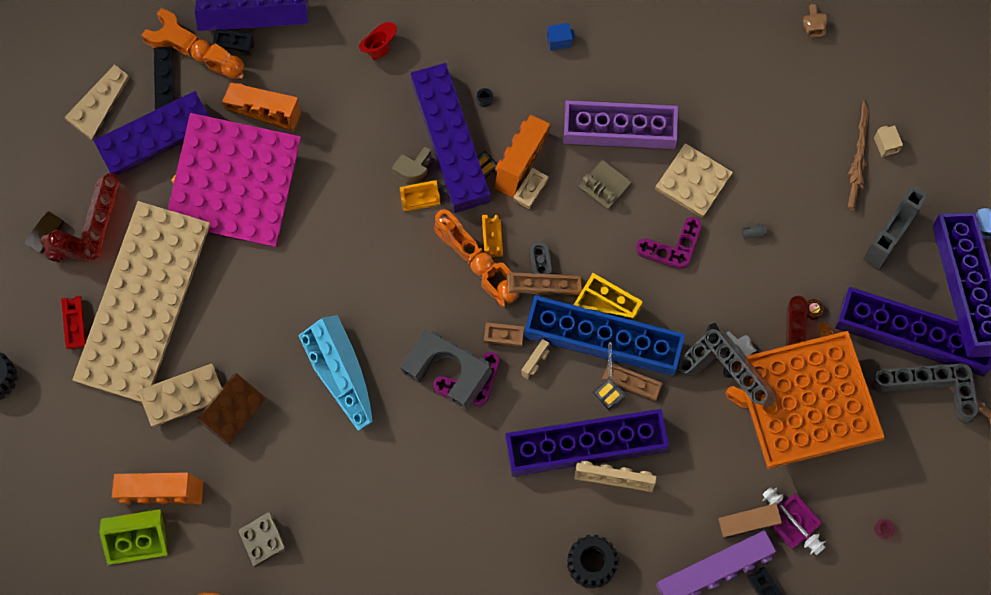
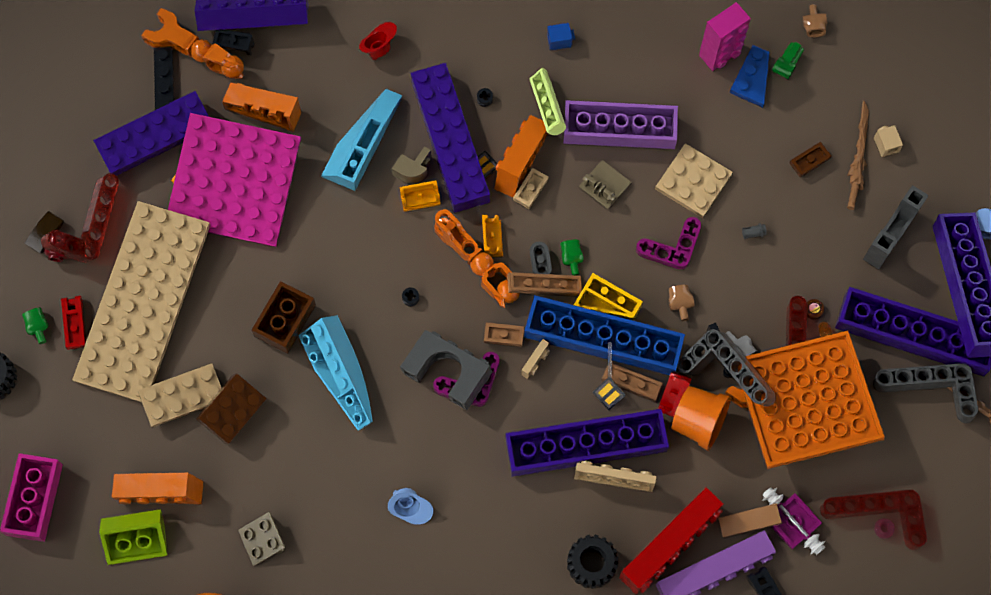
(31, 497): none -> dark pink brick
(35, 323): none -> green piece
(95, 105): tan wing -> none
(283, 317): none -> reddish brown brick
(361, 141): none -> medium azure wedge
(405, 299): none -> black bush
(410, 506): none -> light blue piece
(547, 102): none -> yellowish green brick
(572, 255): none -> green piece
(667, 545): none -> red brick
(673, 393): none -> red hinge
(681, 300): none -> medium nougat piece
(701, 416): none -> orange piece
(724, 36): none -> dark pink brick
(752, 77): none -> blue wing
(786, 64): none -> green piece
(810, 159): none -> reddish brown plate
(881, 507): none -> clear red beam

